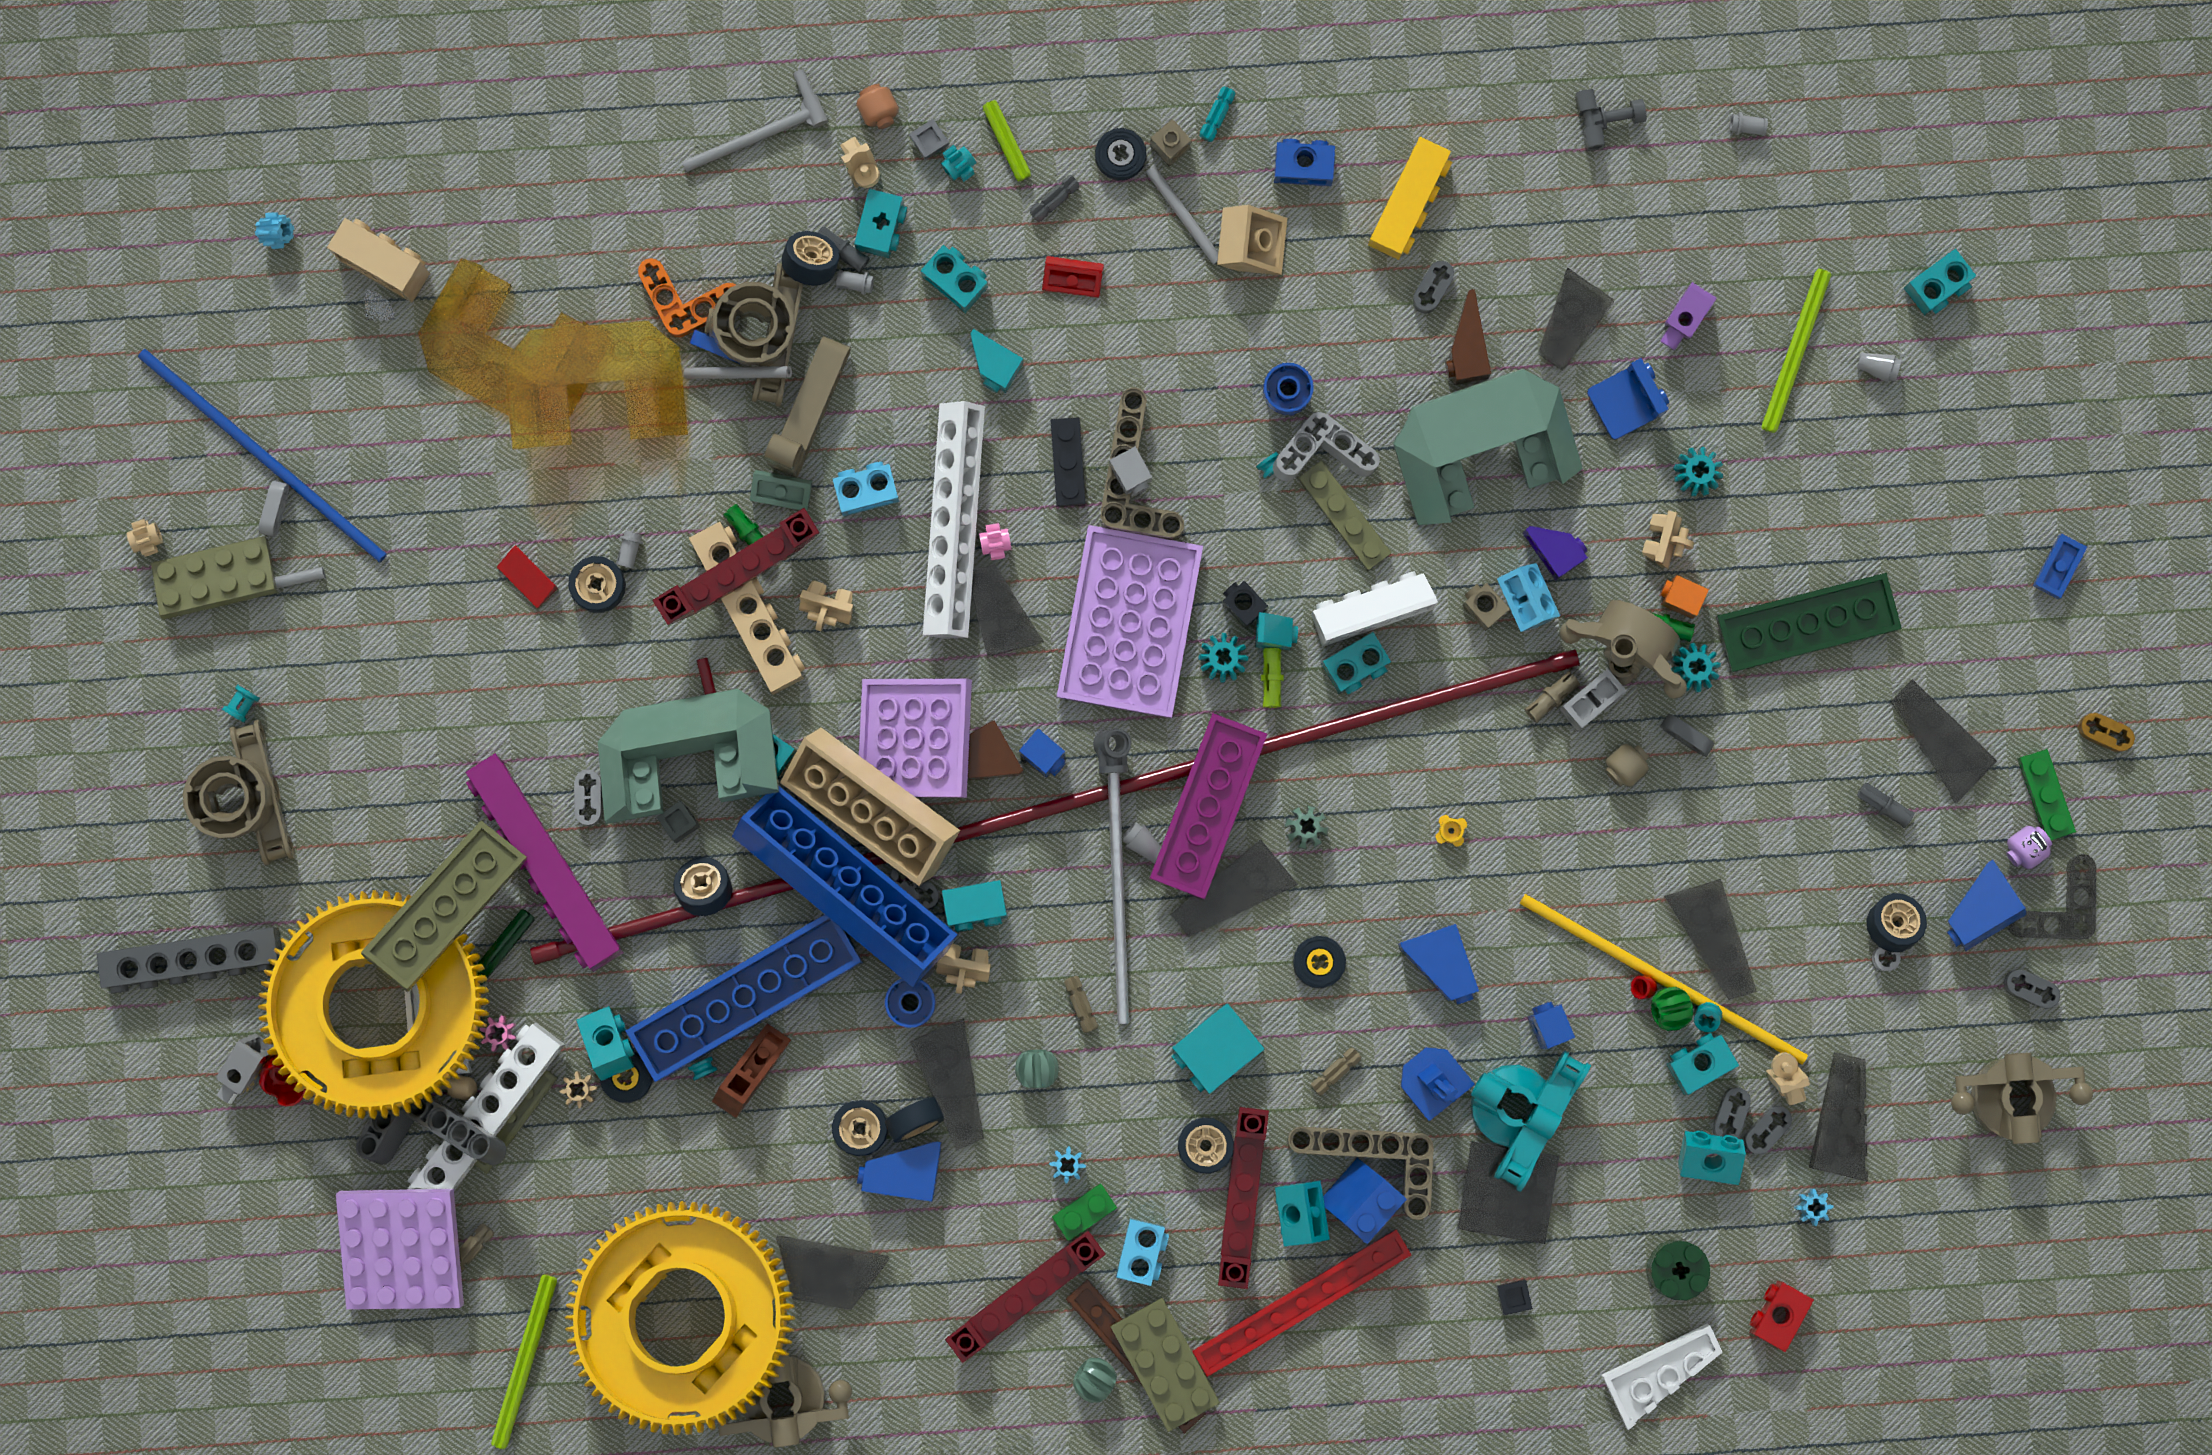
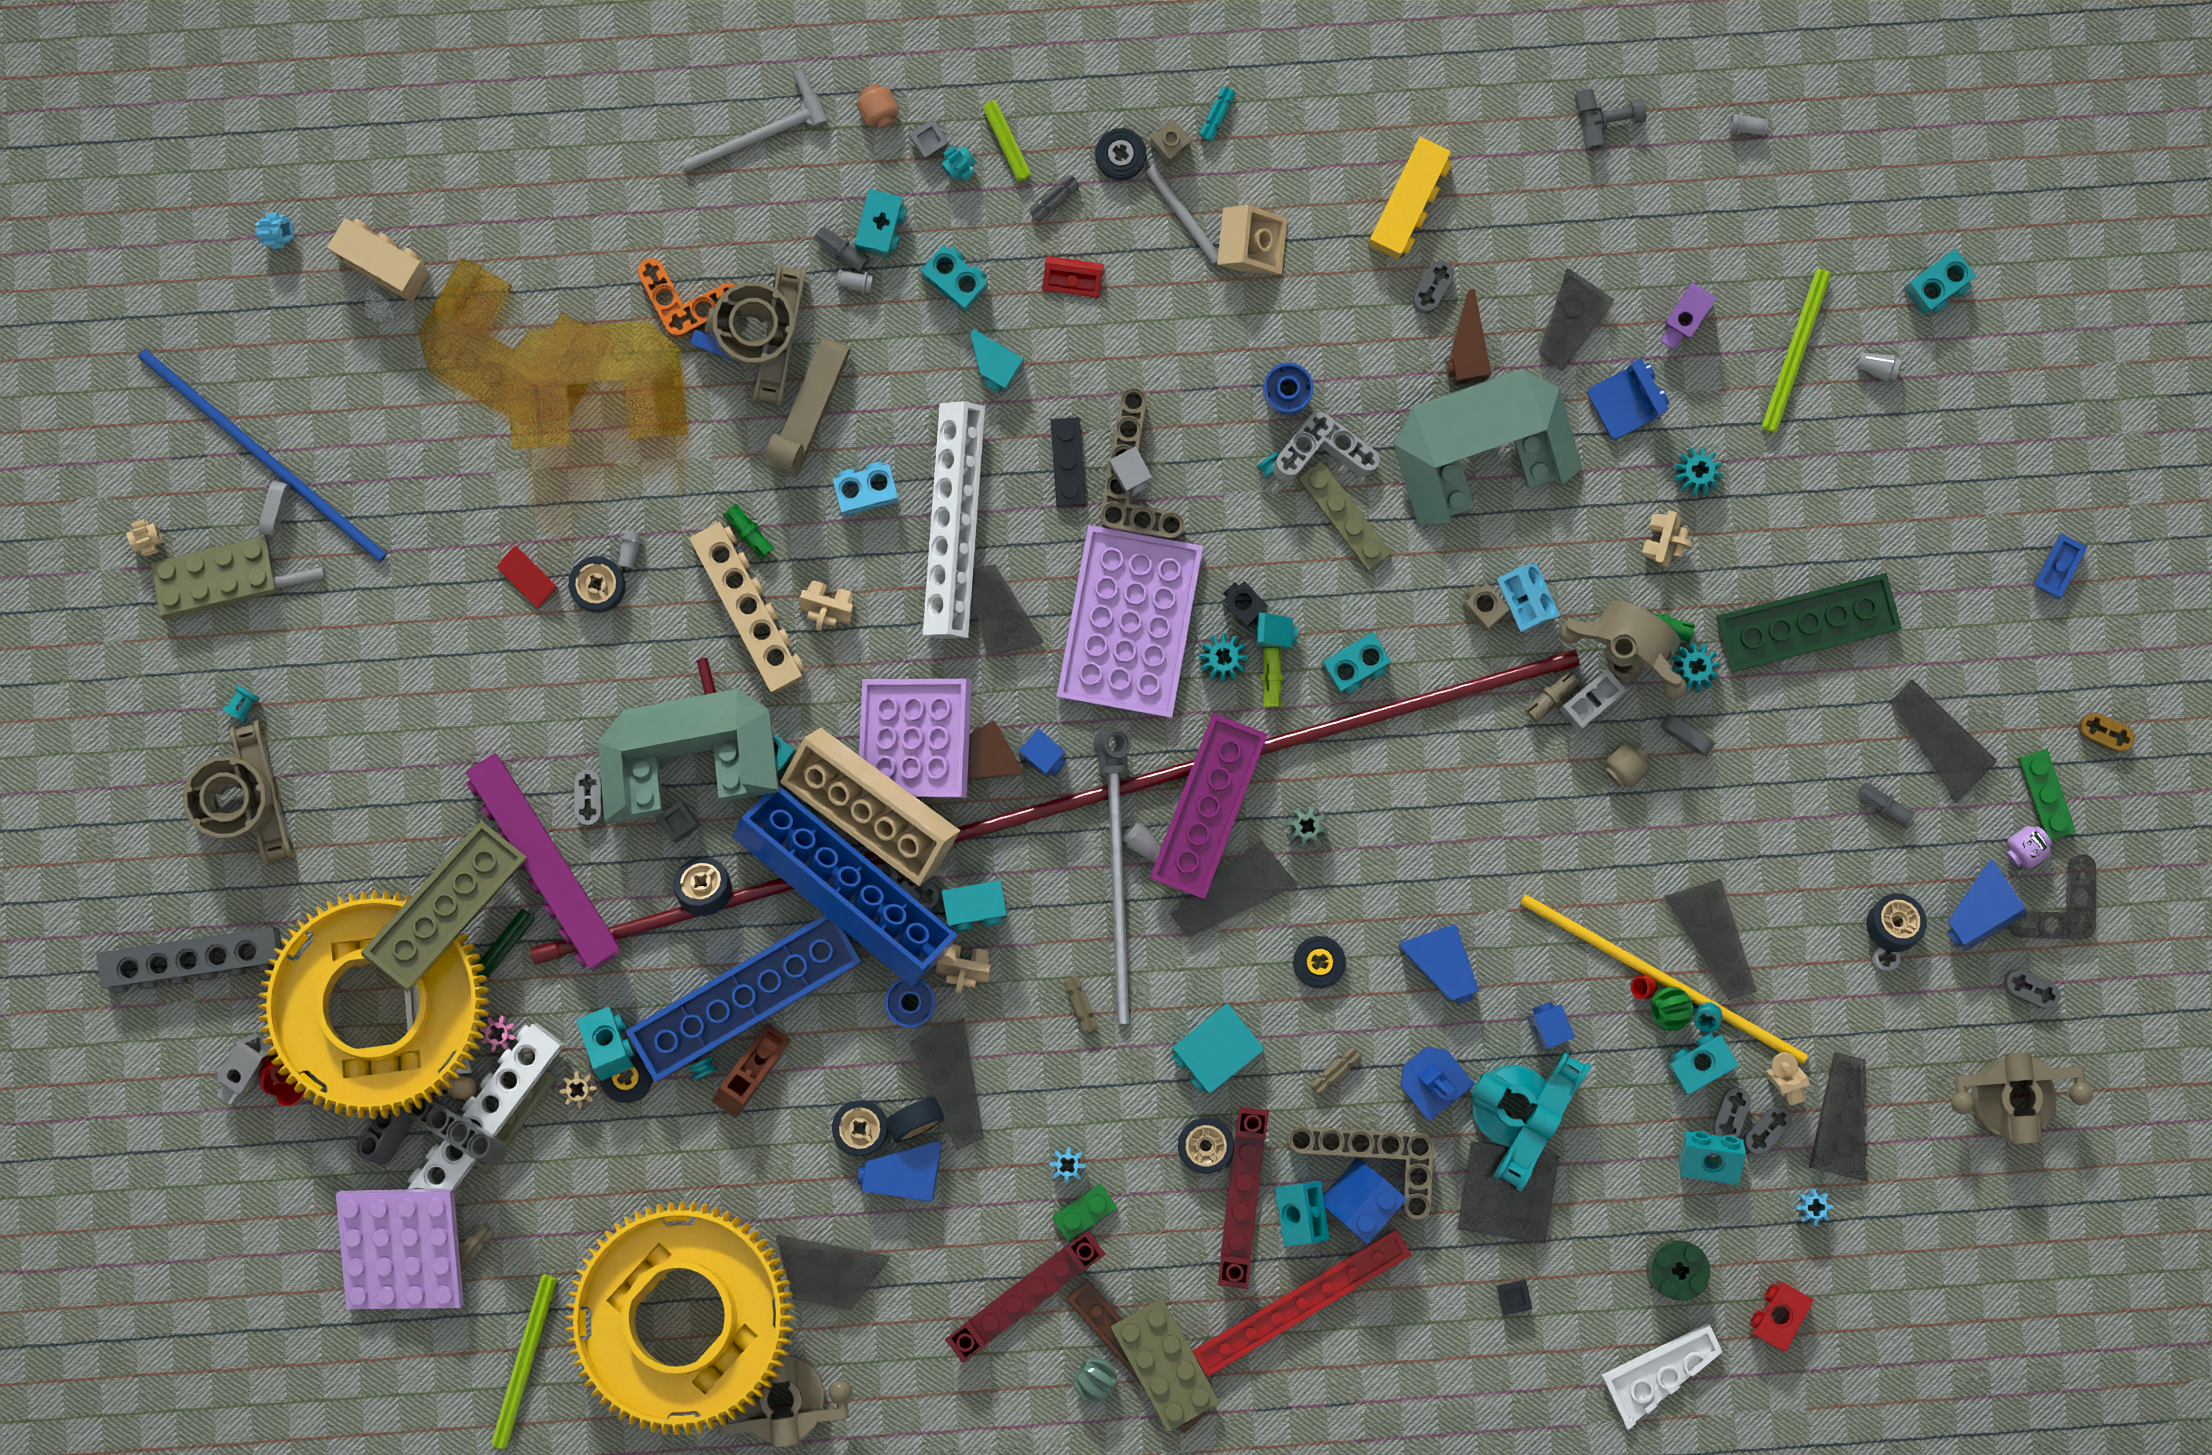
(738, 372): light grey piece -> none
(738, 569): dark red slope -> none
(780, 490): sand green plate -> none
(810, 258): black wheel -> none
(860, 164): tan hips -> none
(995, 541): bright pink gear -> none
(1036, 1068): sand green piece -> none
(1134, 1250): medium azure brick -> none
(1290, 172): blue brick -> none
(1373, 609): white slope -> none
(1444, 835): yellow plate -> none
(1556, 549): dark purple slope -> none
(1683, 596): orange brick -> none

